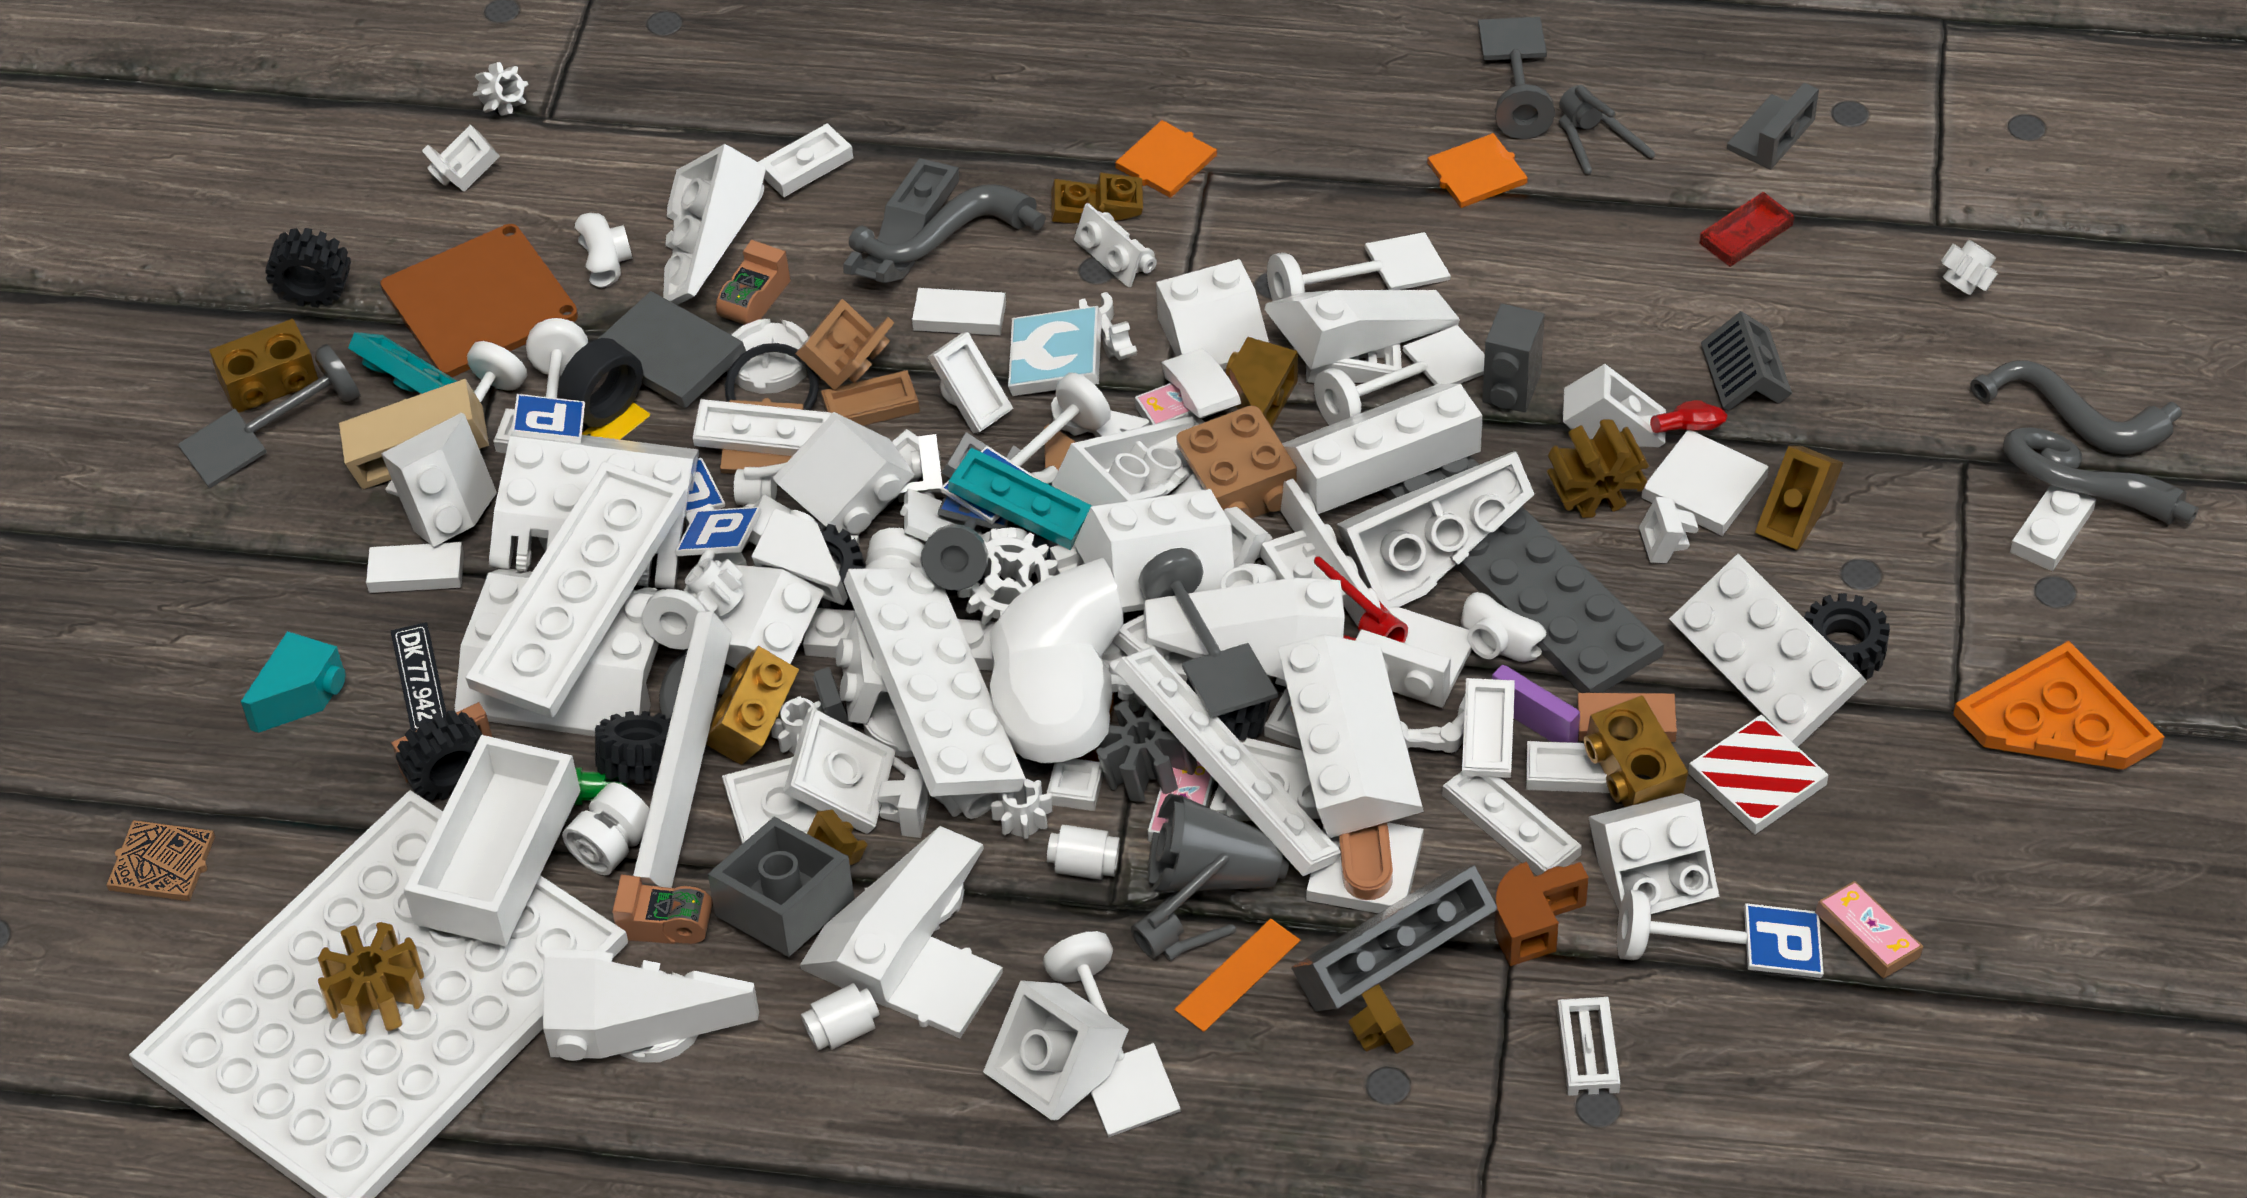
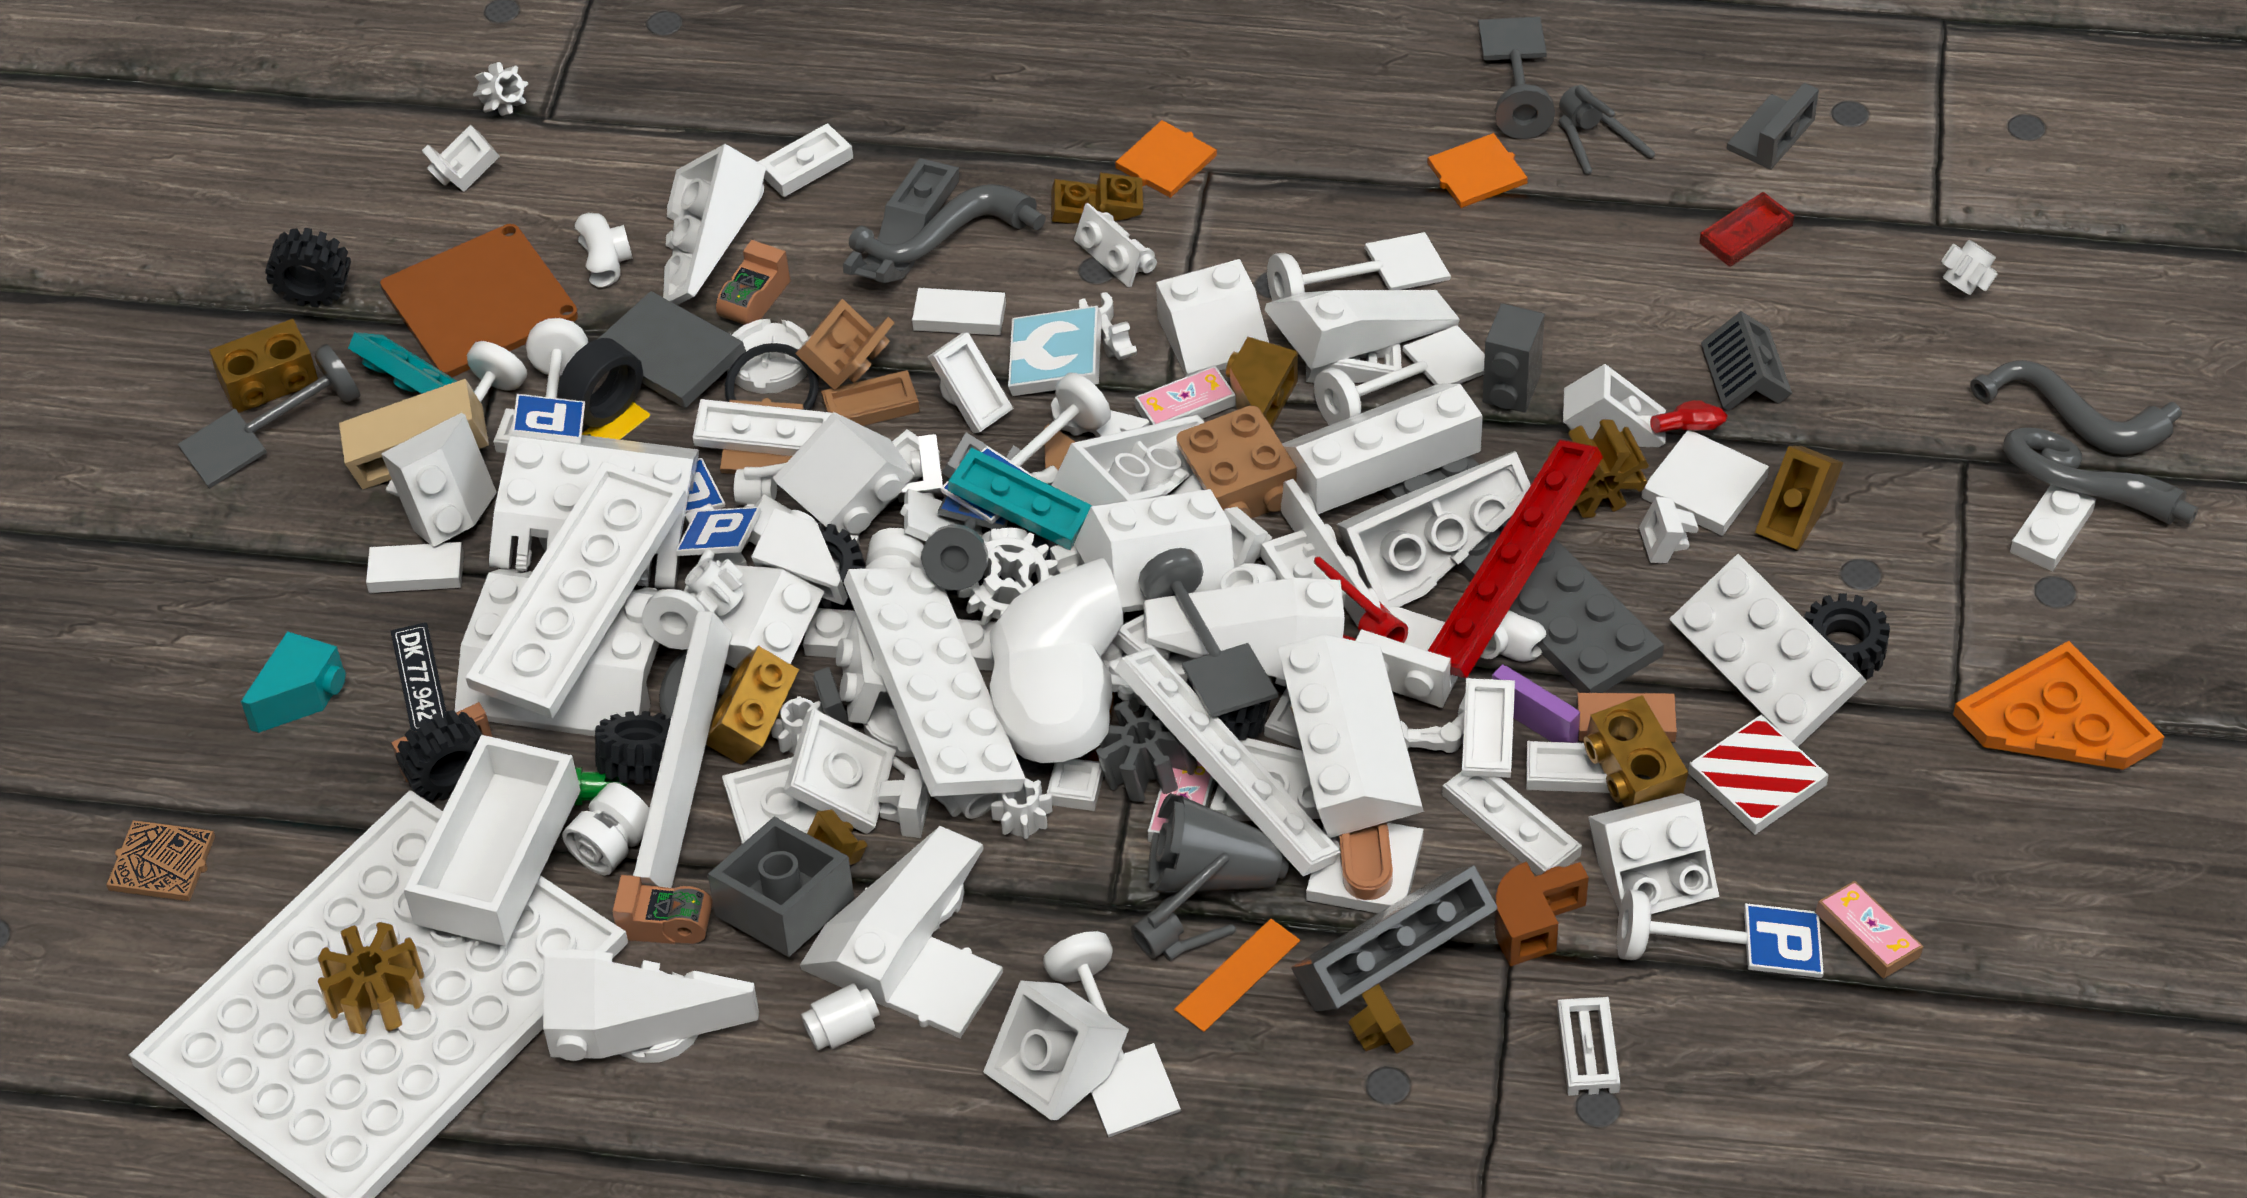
(1083, 852): white brick -> none
(1201, 382): white slope -> none
(1515, 555): none -> red tile

